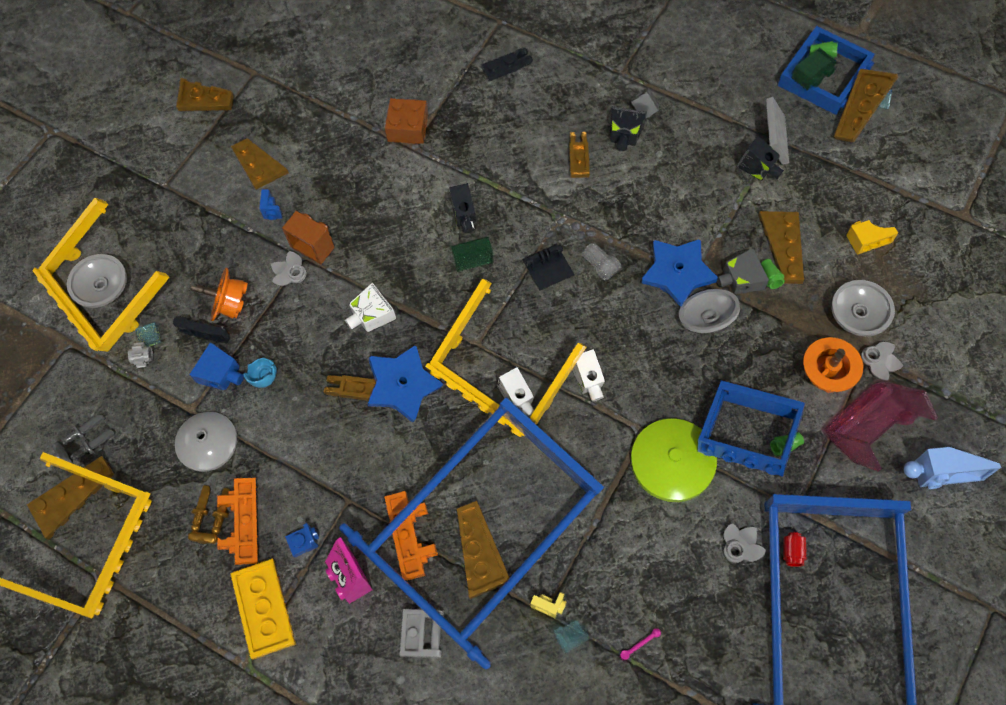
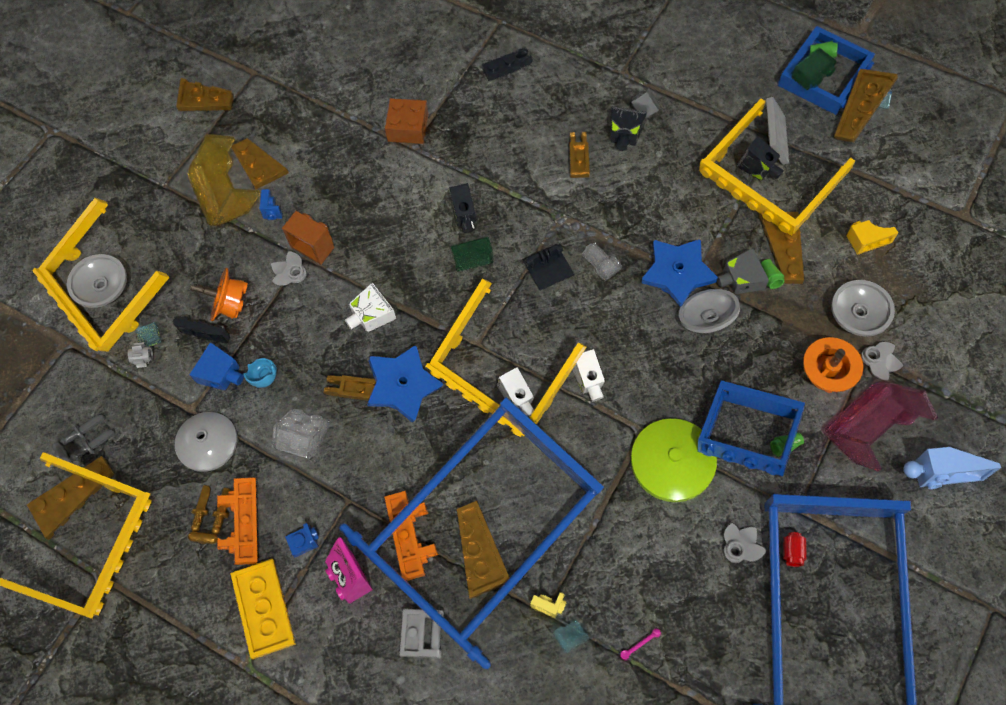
(212, 184): none -> clear yellow windscreen
(299, 433): none -> clear slope
(750, 197): none -> yellow piece

